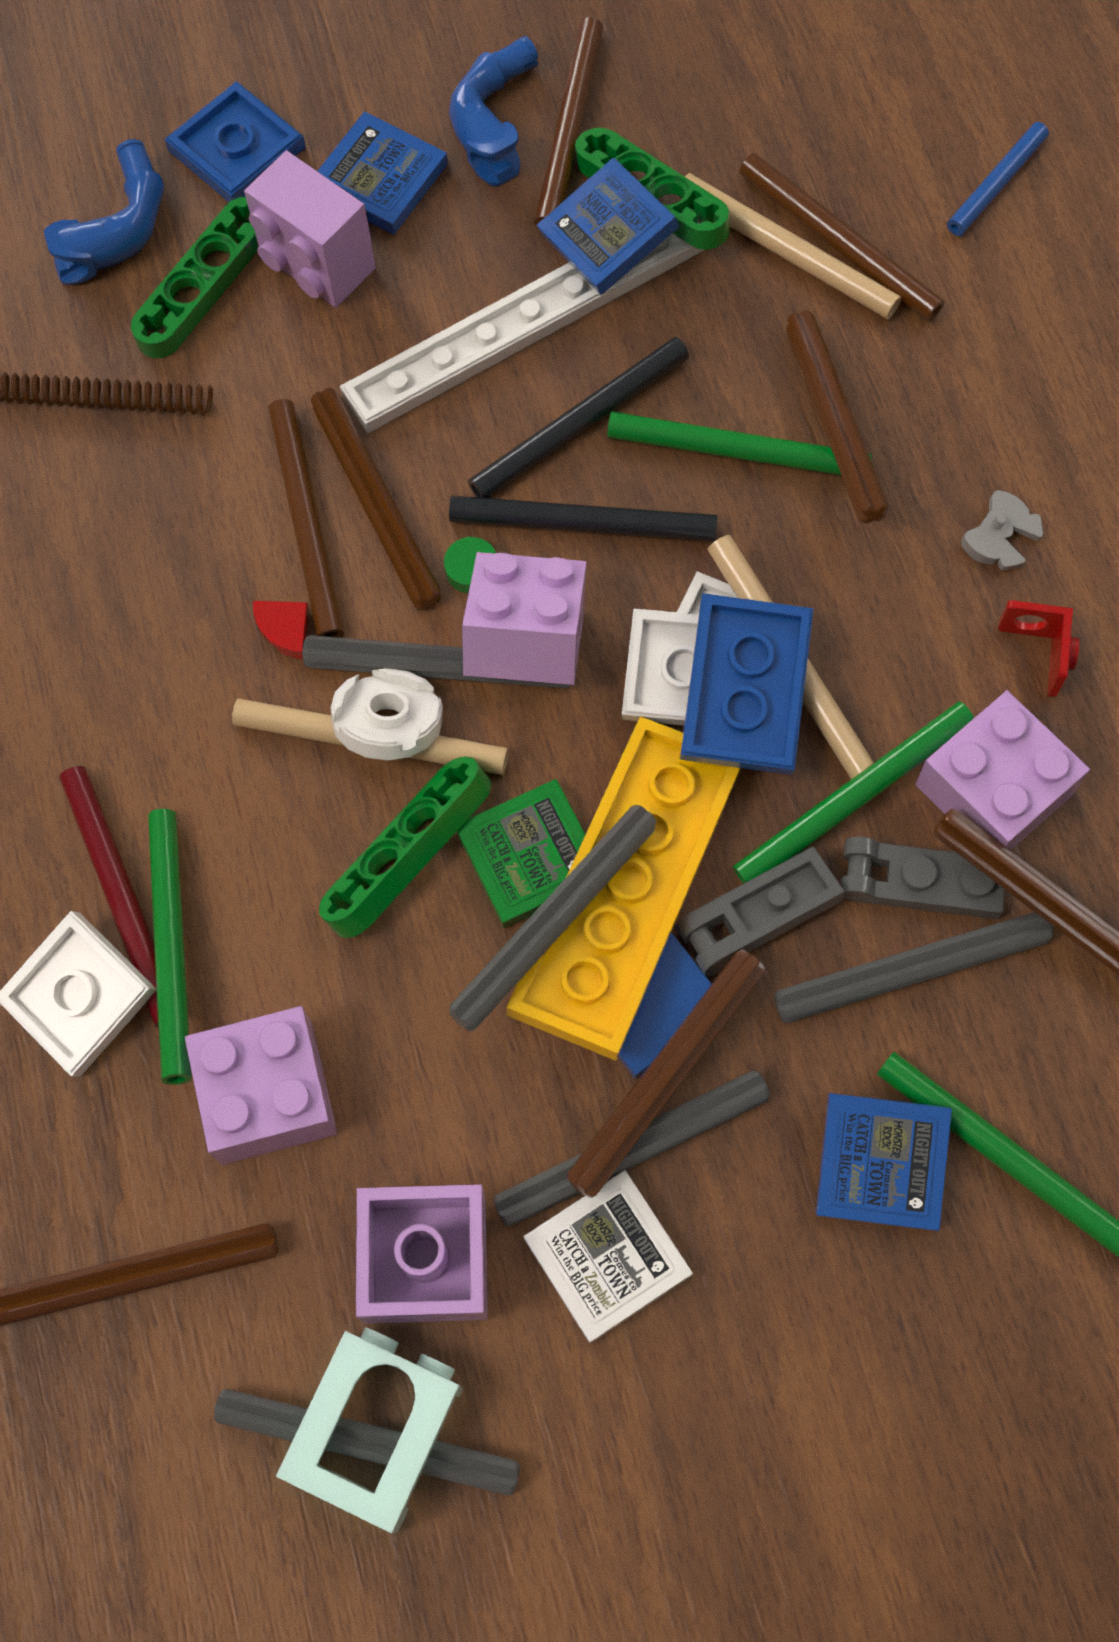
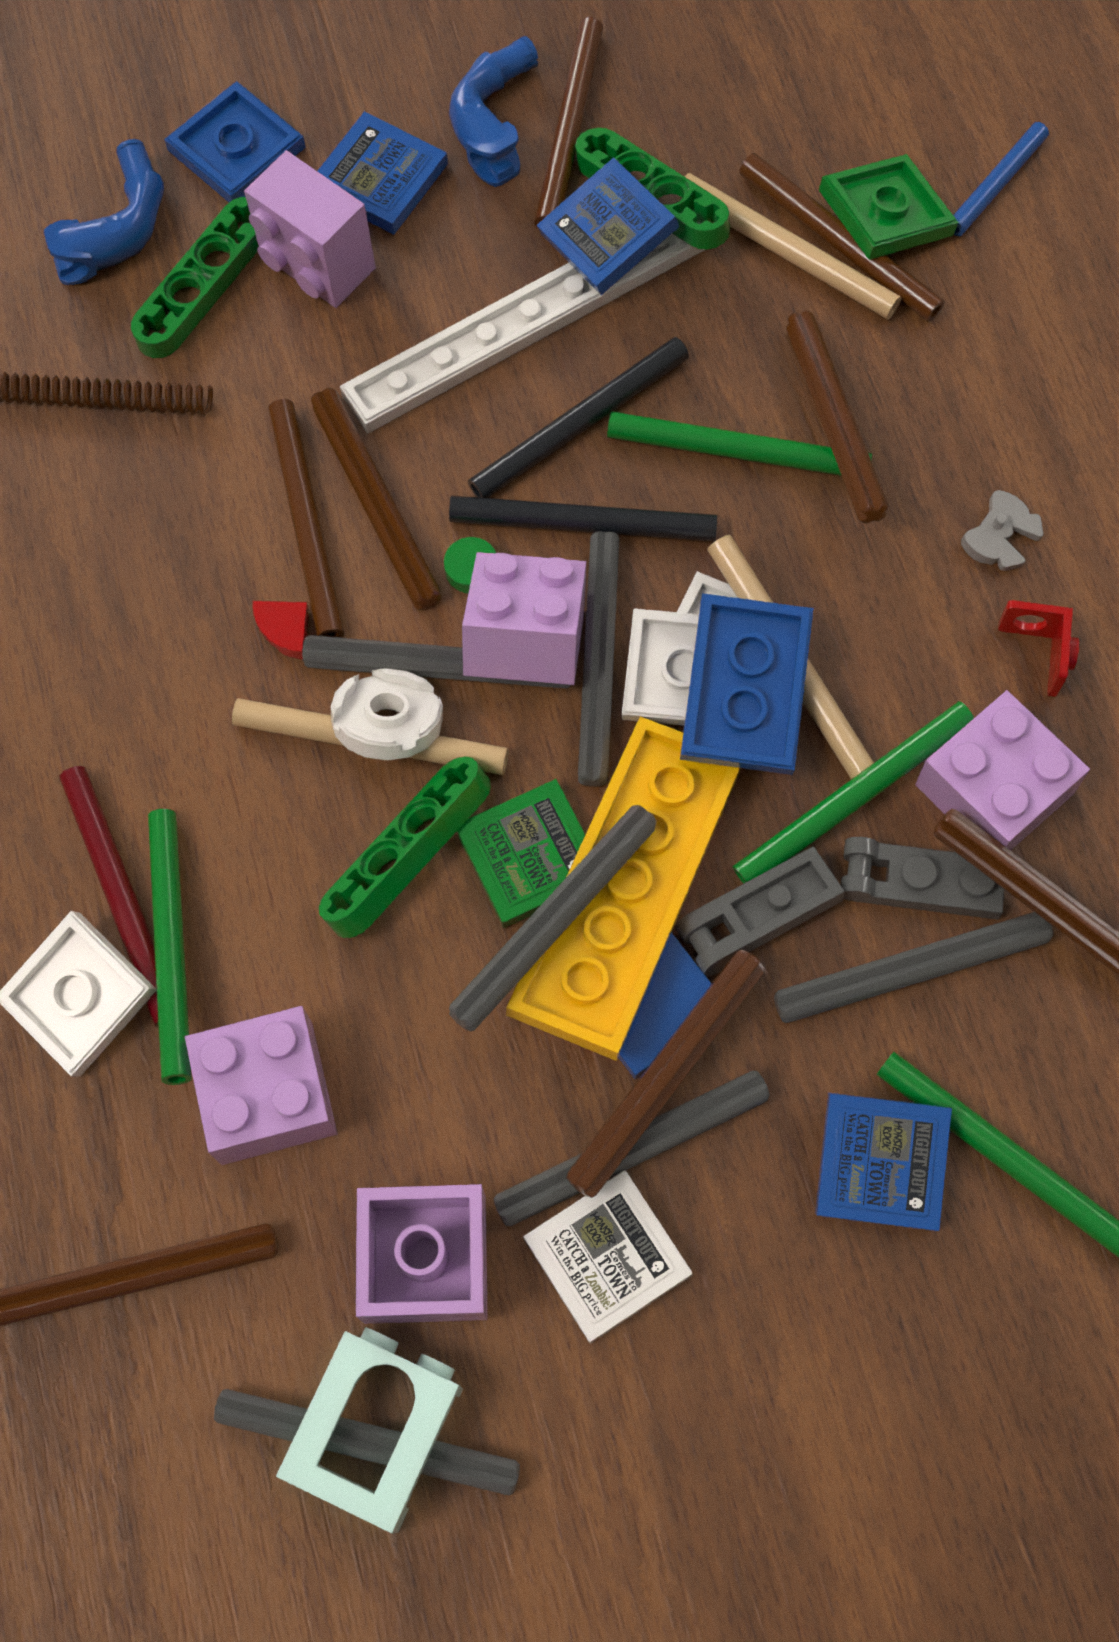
(598, 660): none -> dark grey axle
(887, 206): none -> green tile

